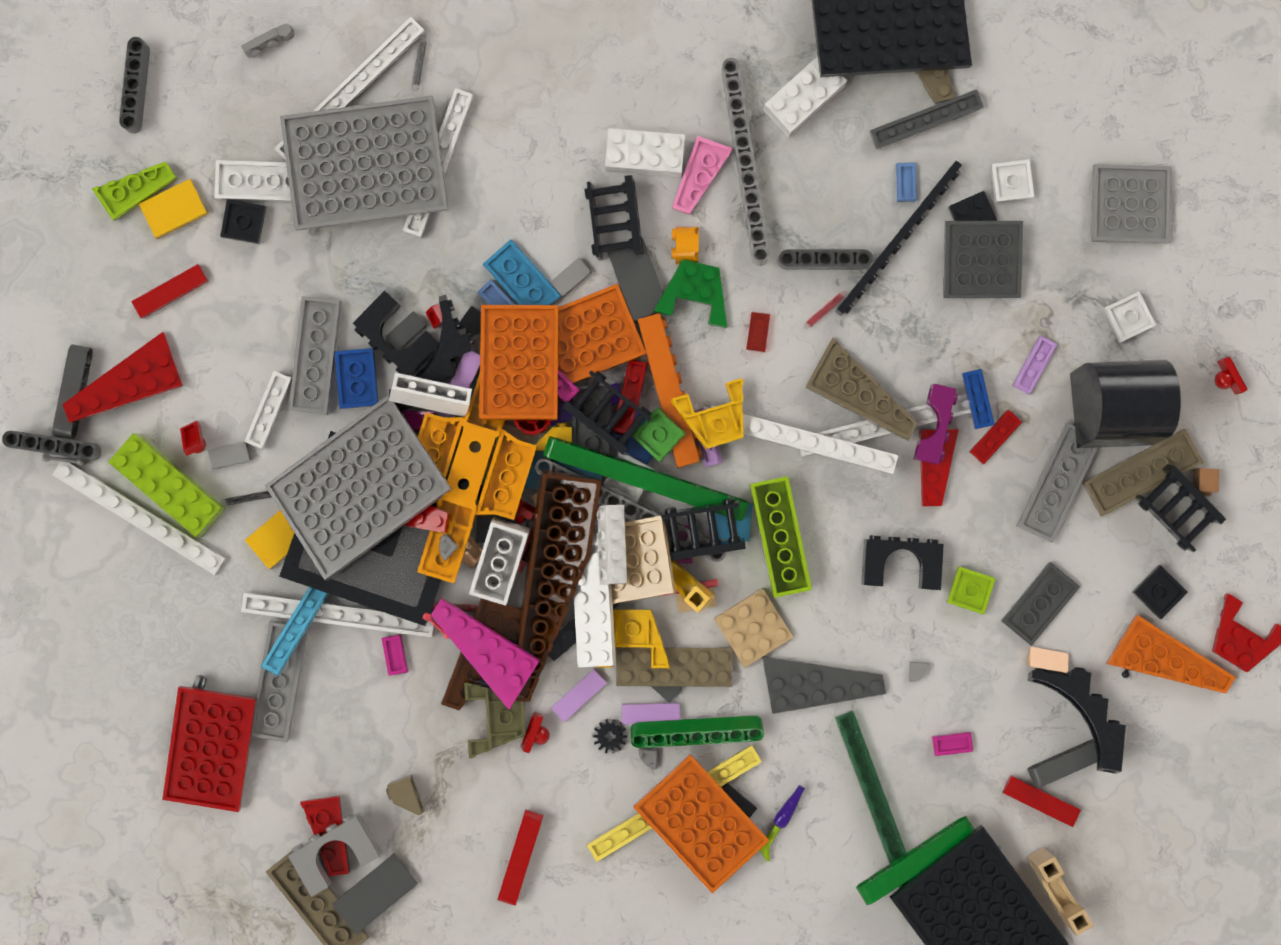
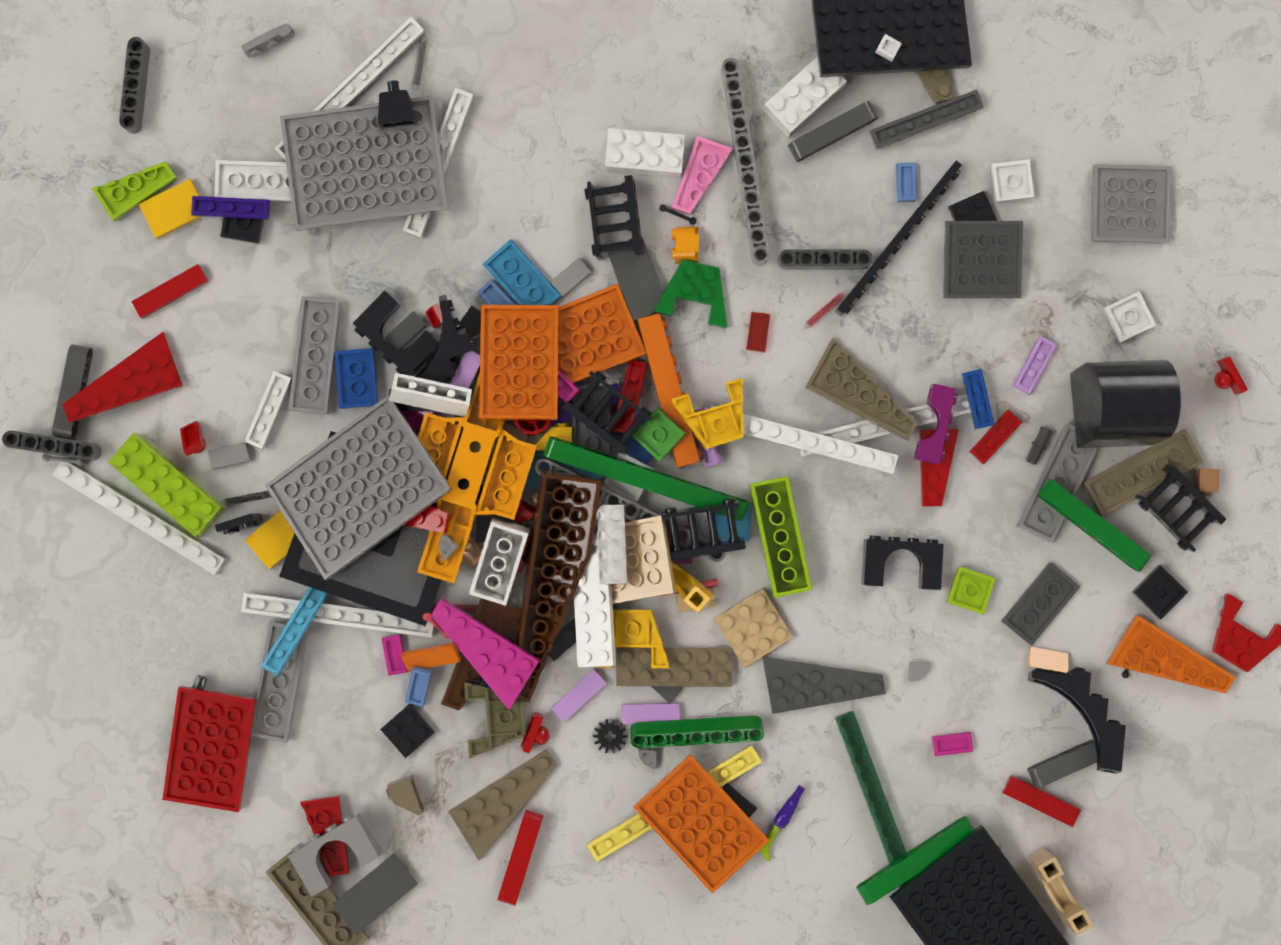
(230, 207): none -> dark purple tile
(232, 526): none -> black plate
(395, 107): none -> black torso
(407, 730): none -> black plate
(418, 686): none -> medium blue tile
(431, 656): none -> orange tile
(494, 807): none -> dark tan wing
(692, 220): none -> black hinge
(832, 131): none -> dark grey beam
(888, 47): none -> white tile
(1038, 445): none -> dark grey axle
(1093, 525): none -> green beam

